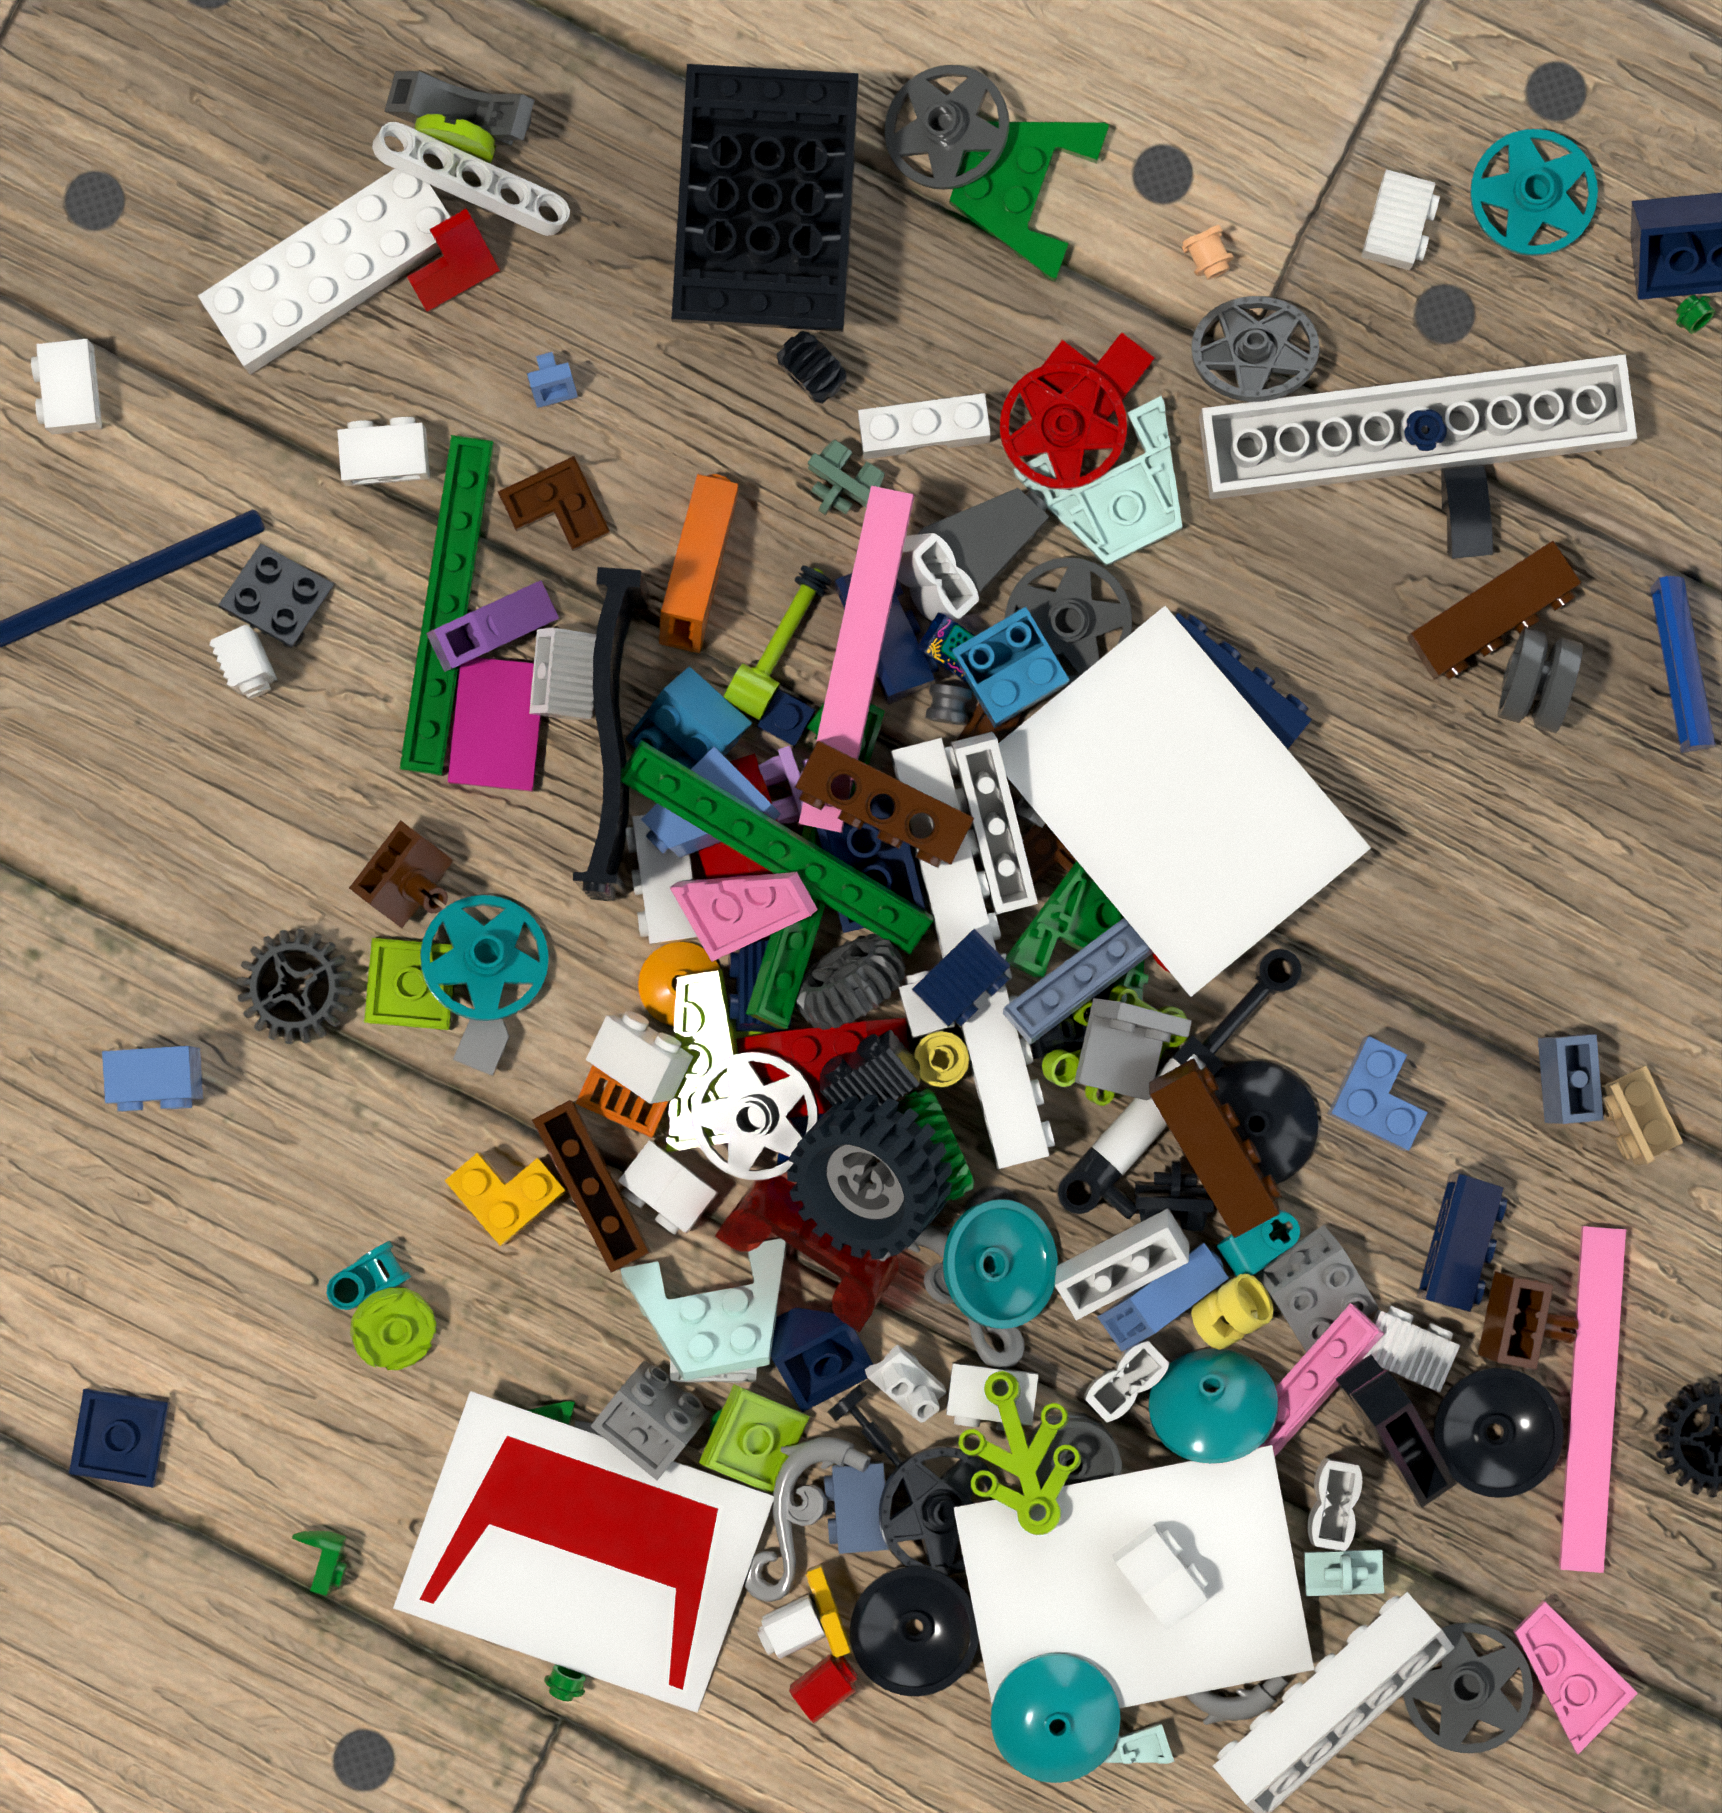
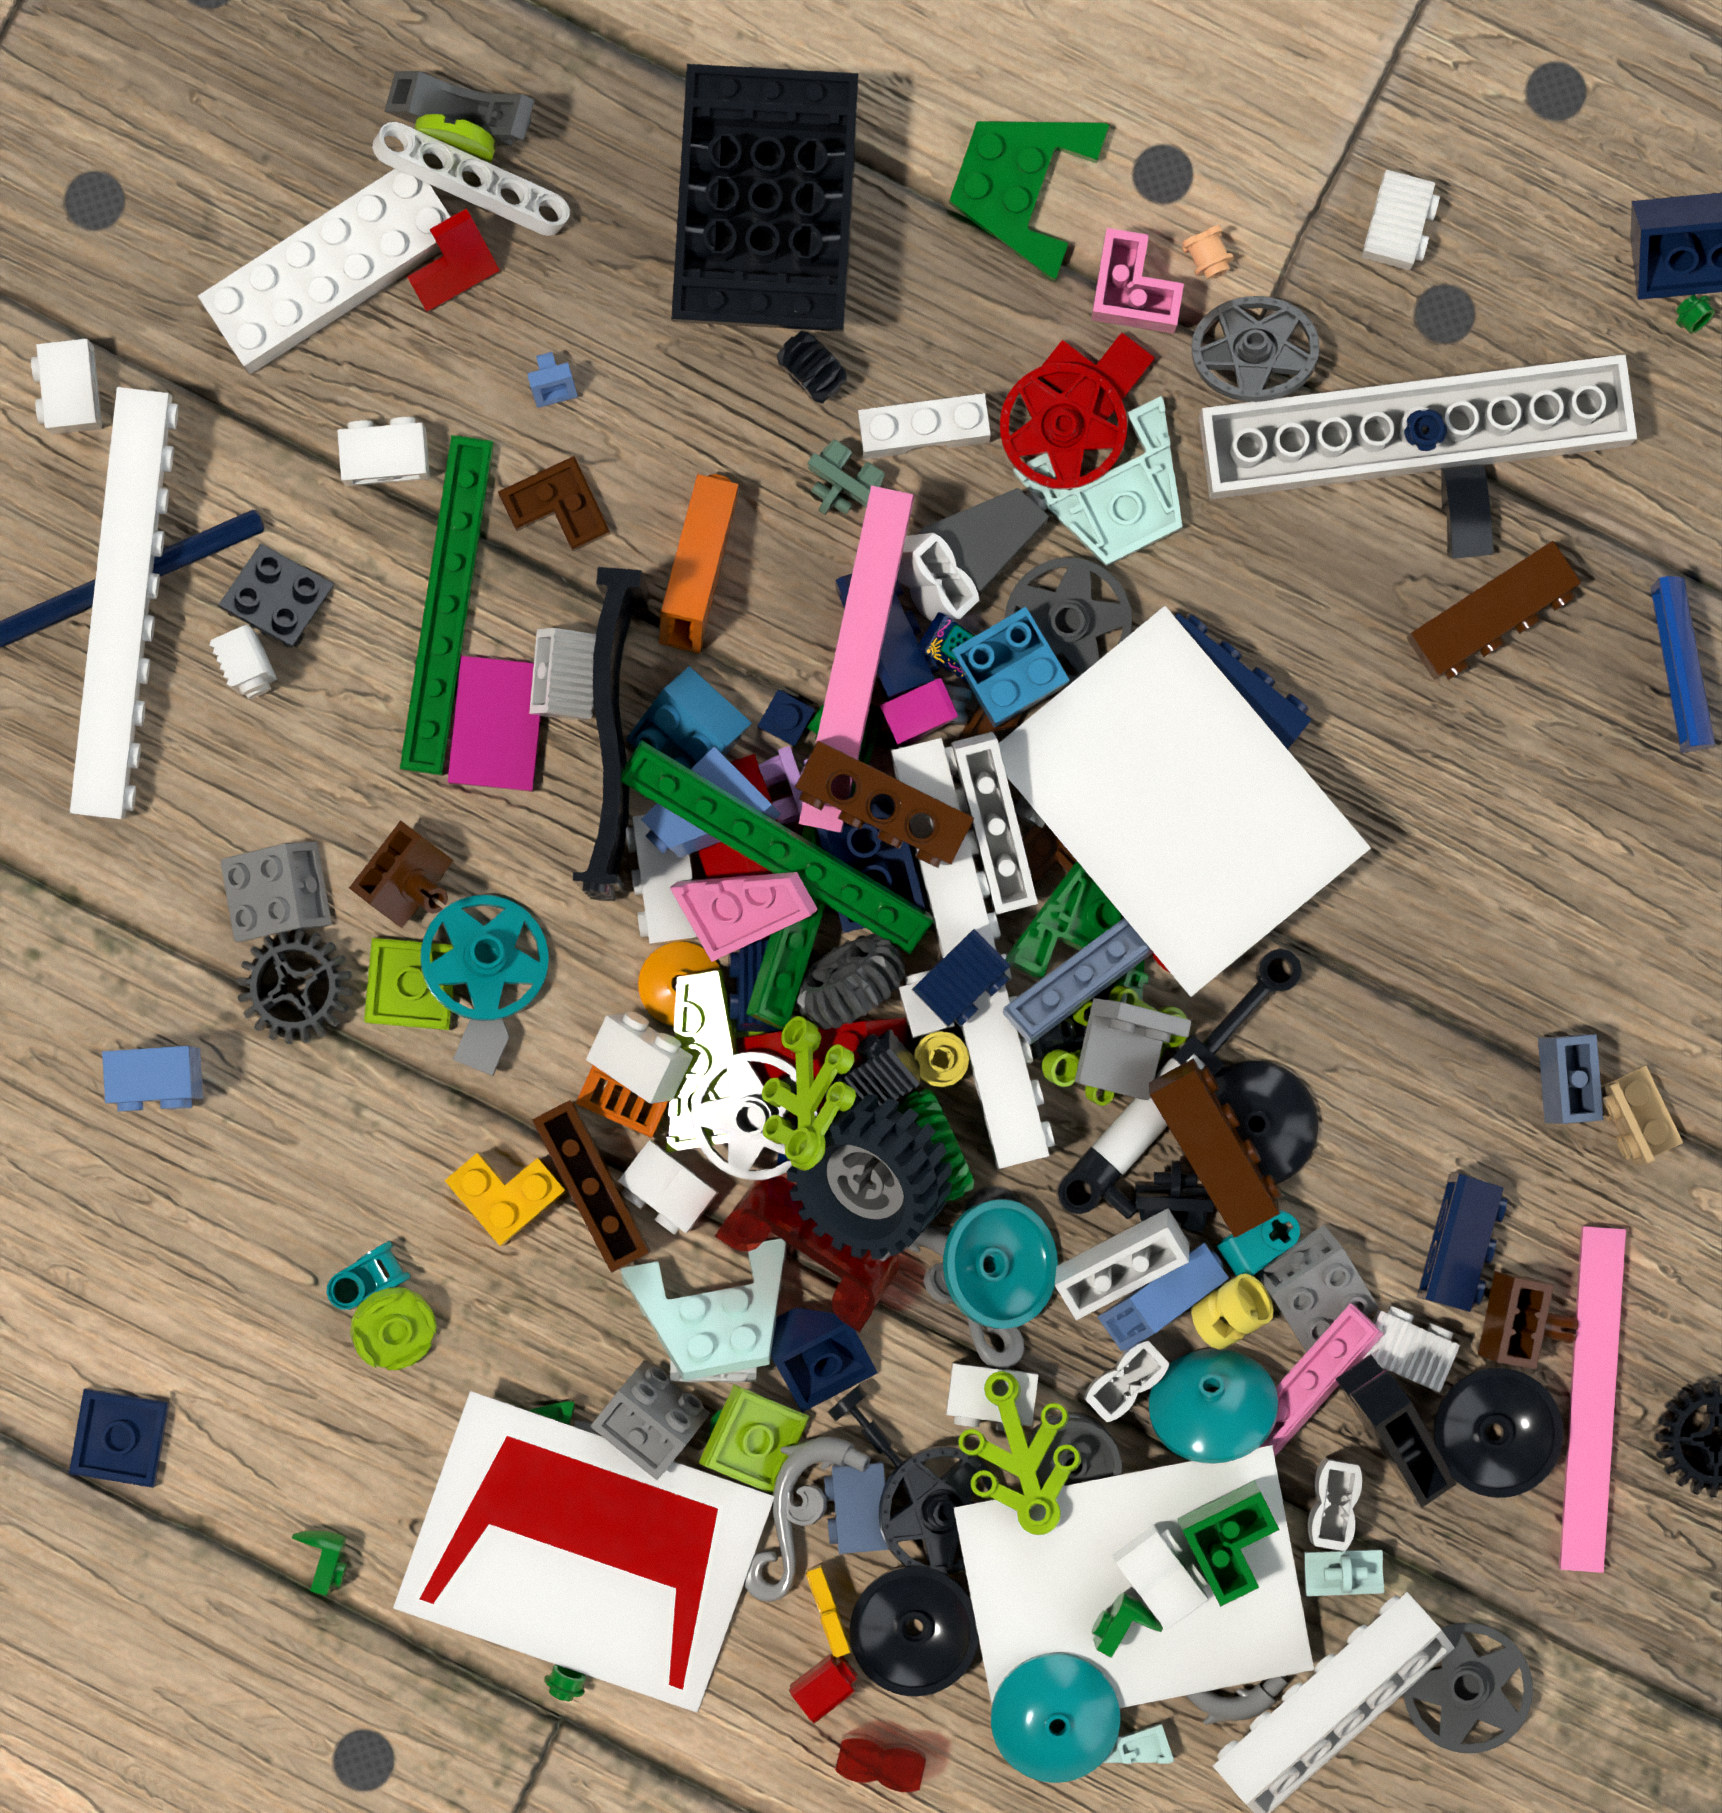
(122, 603): none -> white brick
(275, 890): none -> light grey bracket
(492, 625): medium lavender slope -> none
(753, 687): lime piece -> none
(791, 1627): white brick -> none
(807, 1143): none -> lime plant
(868, 1760): none -> clear red brick
(907, 1383): white hips -> none
(919, 712): none -> dark pink slope
(947, 127): dark grey wheel -> none
(1112, 1625): none -> green plate
(1126, 295): none -> bright pink brick
(1221, 1531): none -> green brick
(1365, 1097): medium blue brick -> none
(1533, 192): teal wheel -> none
(1533, 678): dark grey wheel -> none
(1573, 1675): bright pink wing -> none

